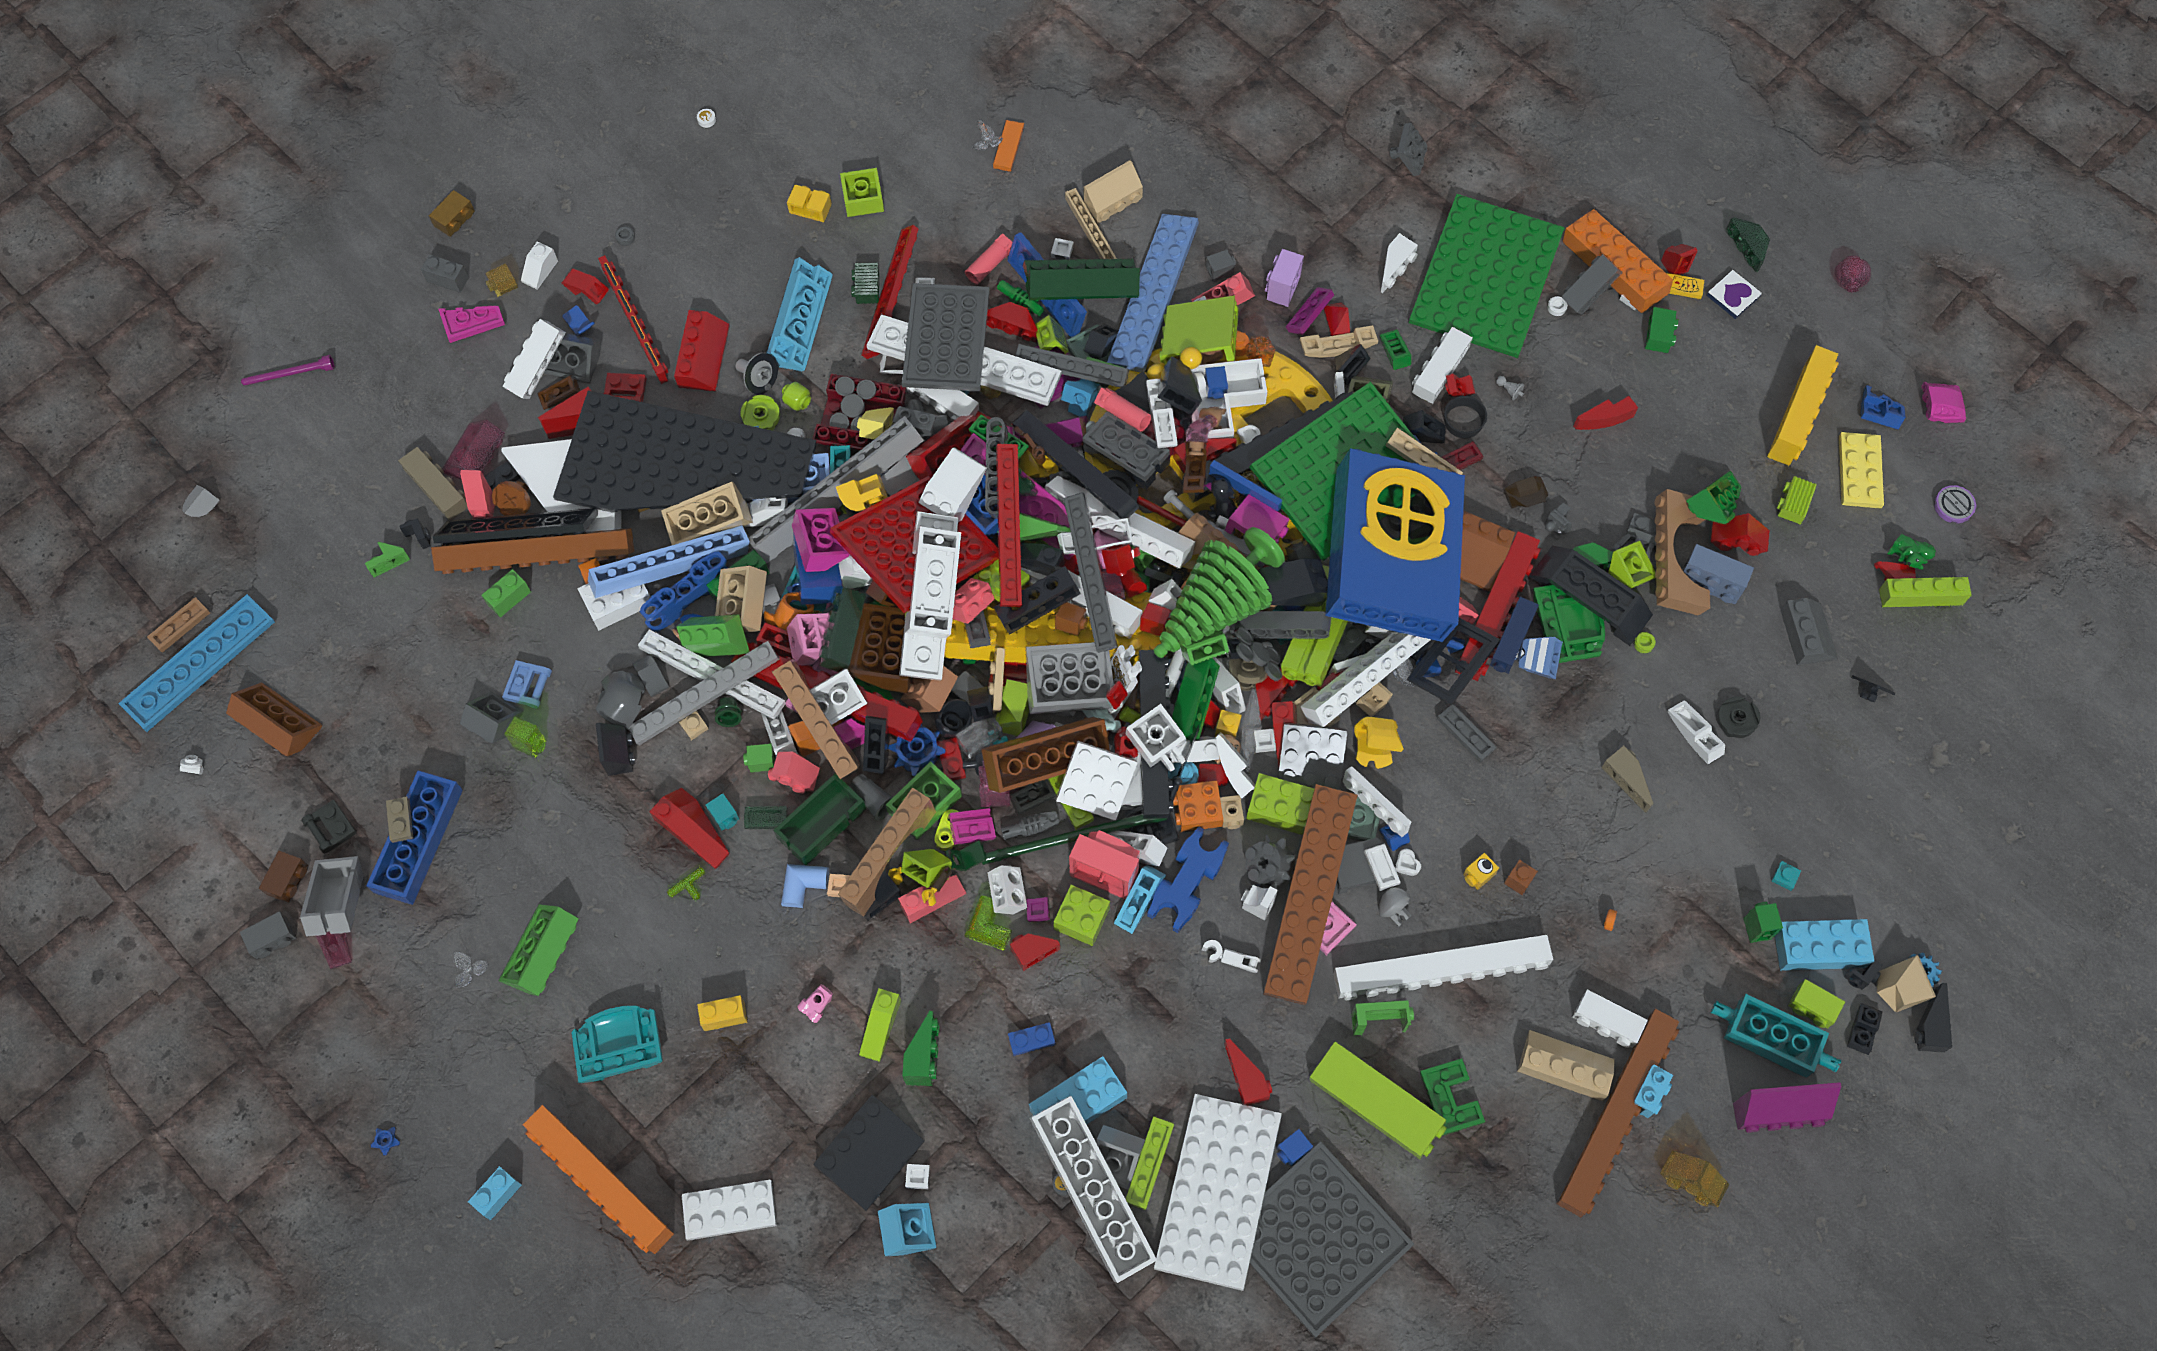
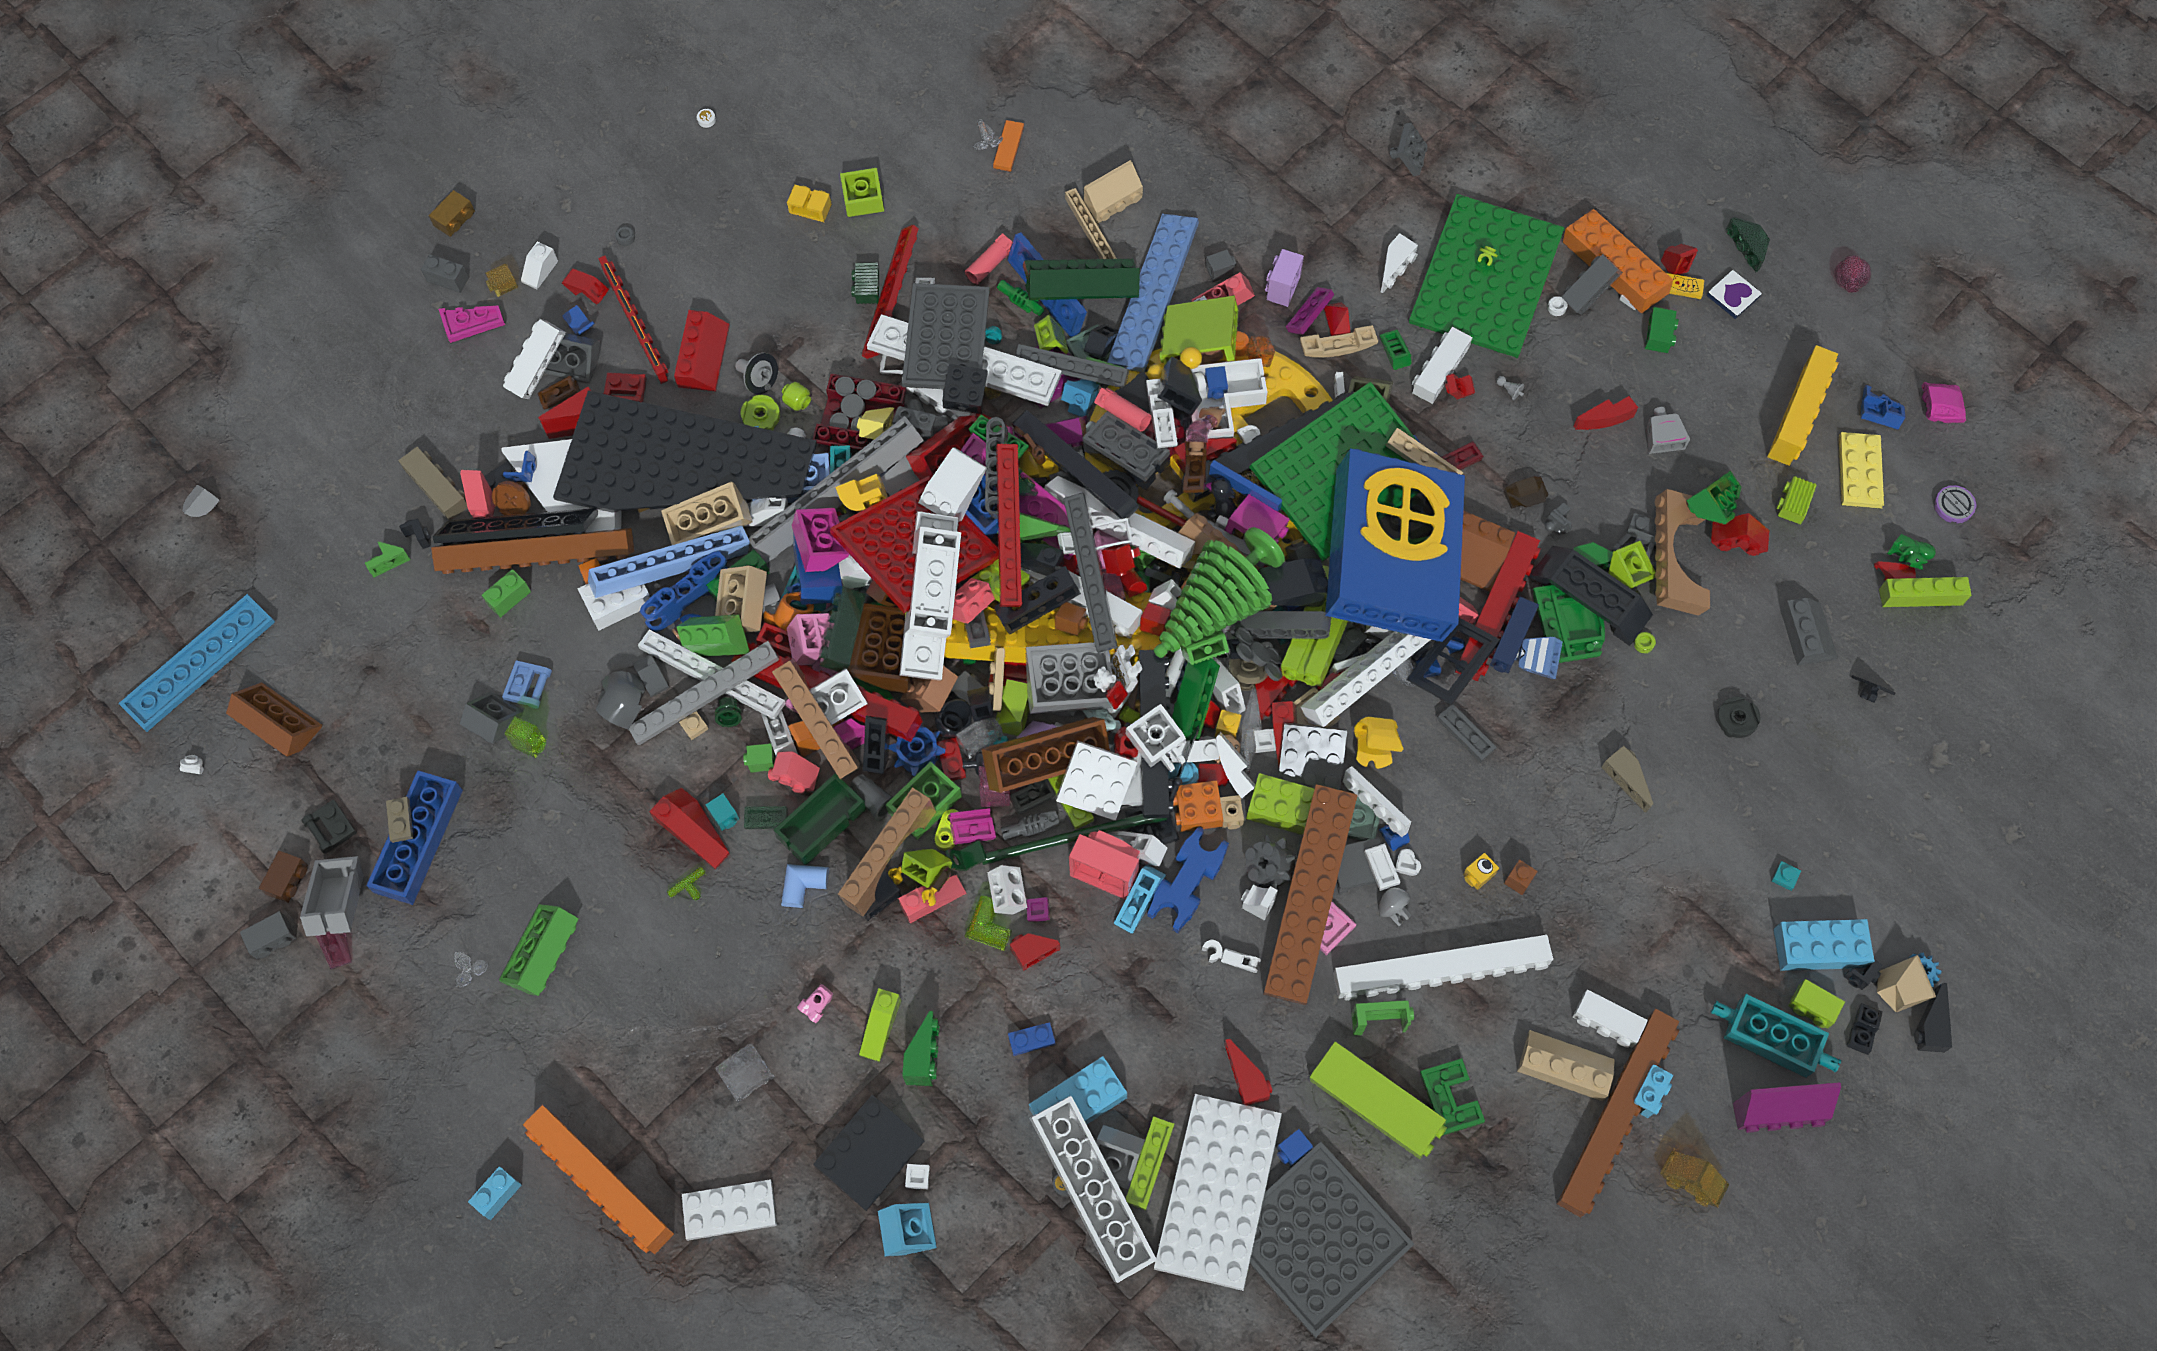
(178, 624): medium nougat plate -> none
(325, 363): magenta piece -> none
(379, 1140): blue plate -> none
(474, 448): clear pink slope -> none
(528, 469): none -> blue bracket
(615, 748): black slope -> none
(616, 1043): teal slope -> none
(722, 1013): yellow brick -> none
(744, 1072): none -> clear slope
(799, 315): medium azure slope -> none
(836, 882): light nougat plate -> none
(964, 389): none -> black bracket
(993, 335): none -> teal plate
(1013, 320): red slope -> none
(1062, 249): white plate -> none
(1081, 915): lime brick -> none
(1103, 679): none -> white plant
(1351, 362): black slope -> none
(1375, 699): tan bracket -> none
(1425, 427): black slope -> none
(1469, 402): black tyre -> none
(1488, 252): none -> lime plate
(1610, 919): orange tile -> none
(1666, 432): none -> light grey torso
(1697, 732): white slope -> none
(1718, 573): sand blue brick -> none
(1763, 922): green brick -> none

